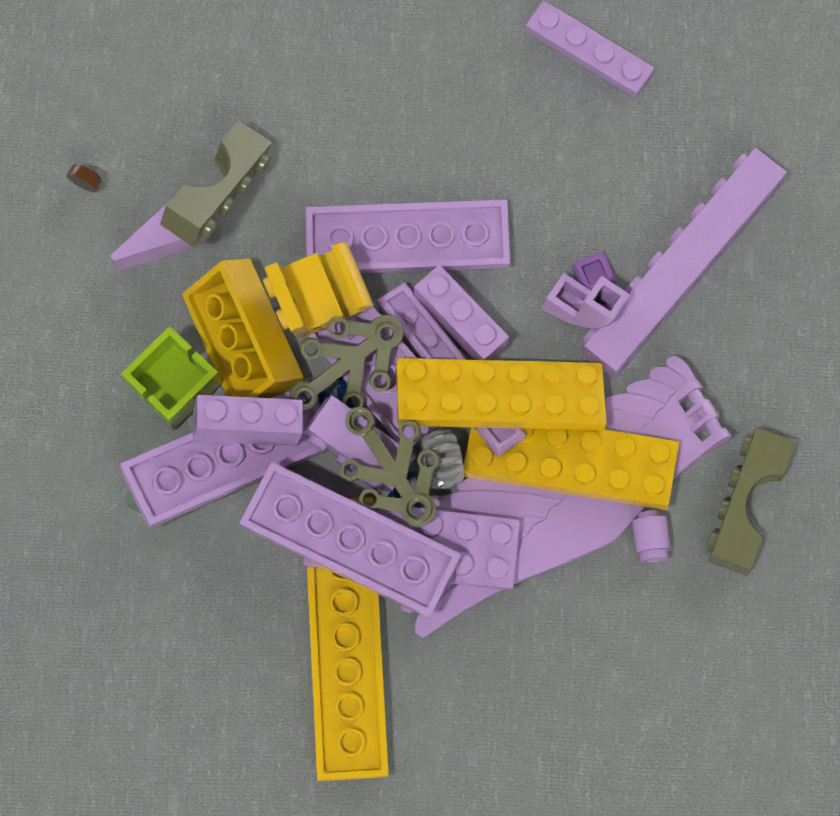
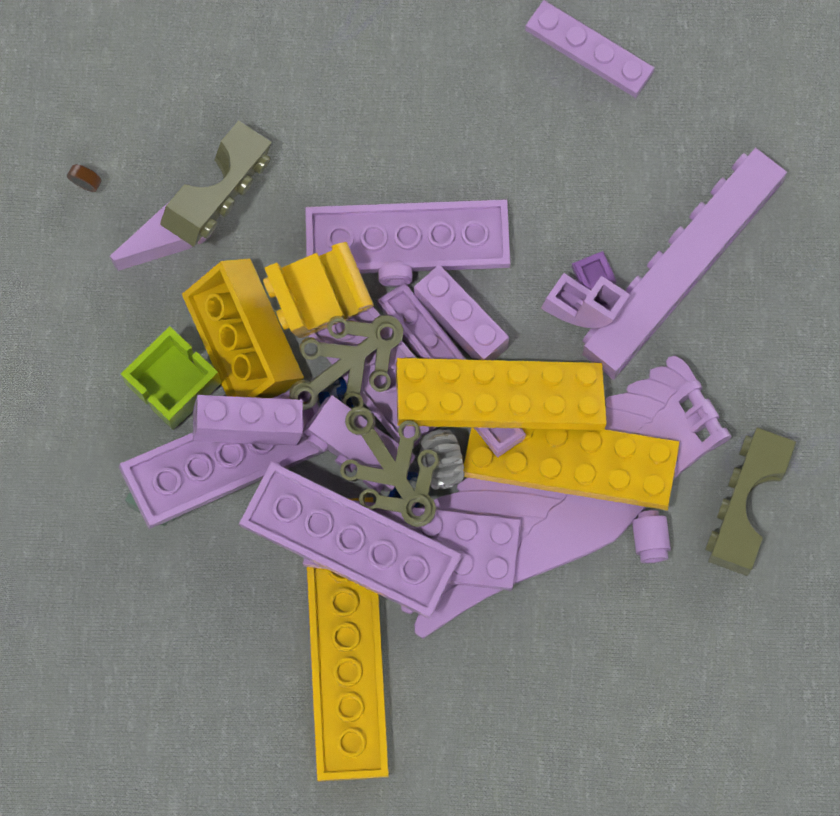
(395, 275): none -> lavender tile

